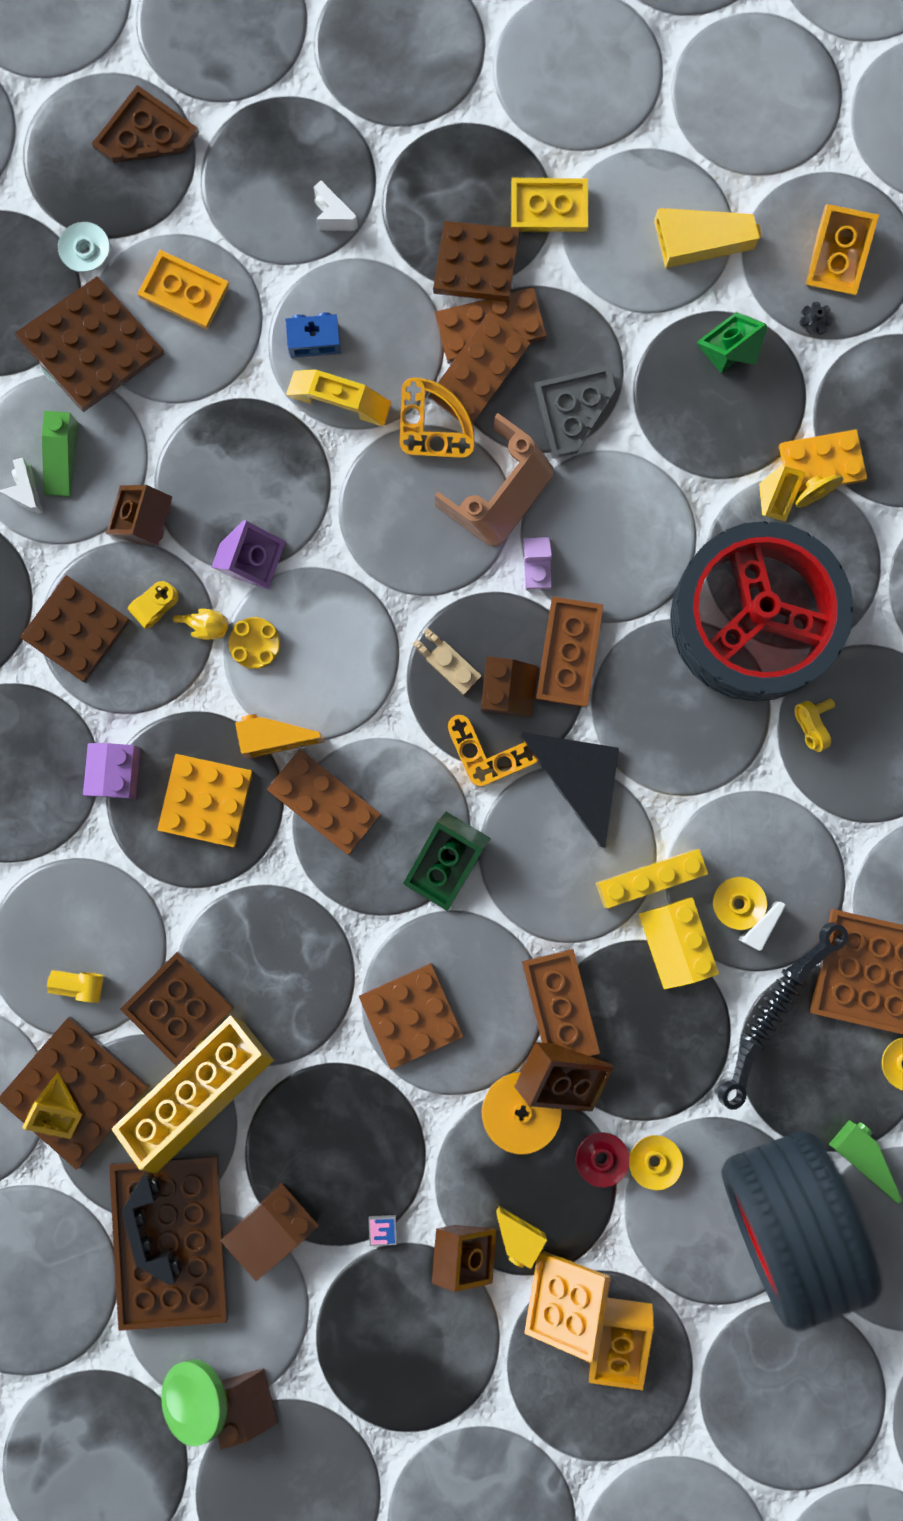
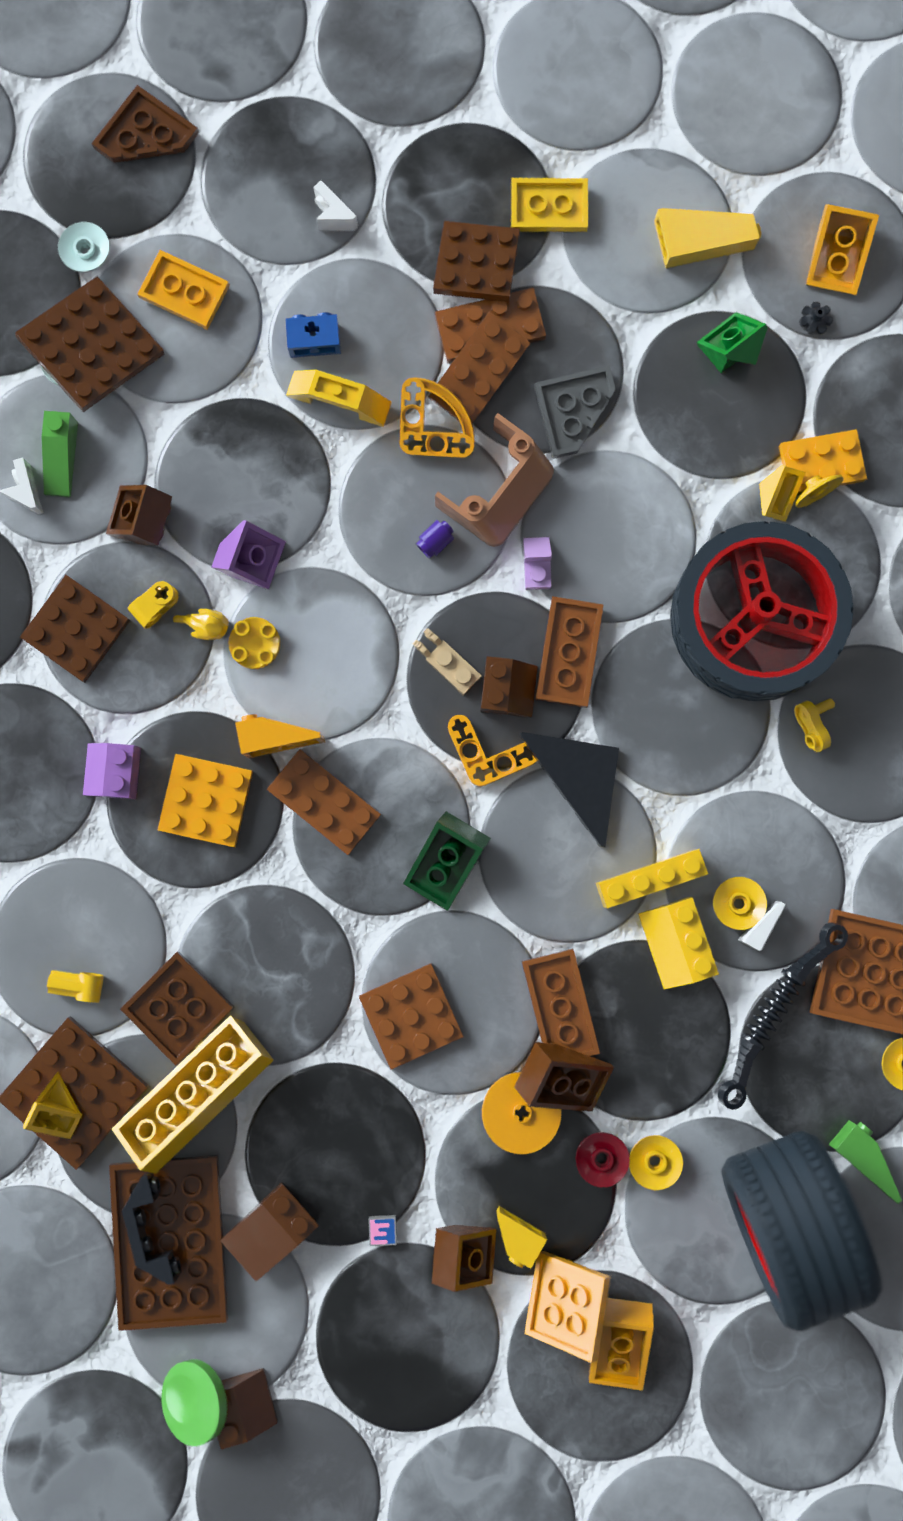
(435, 538): none -> dark purple brick

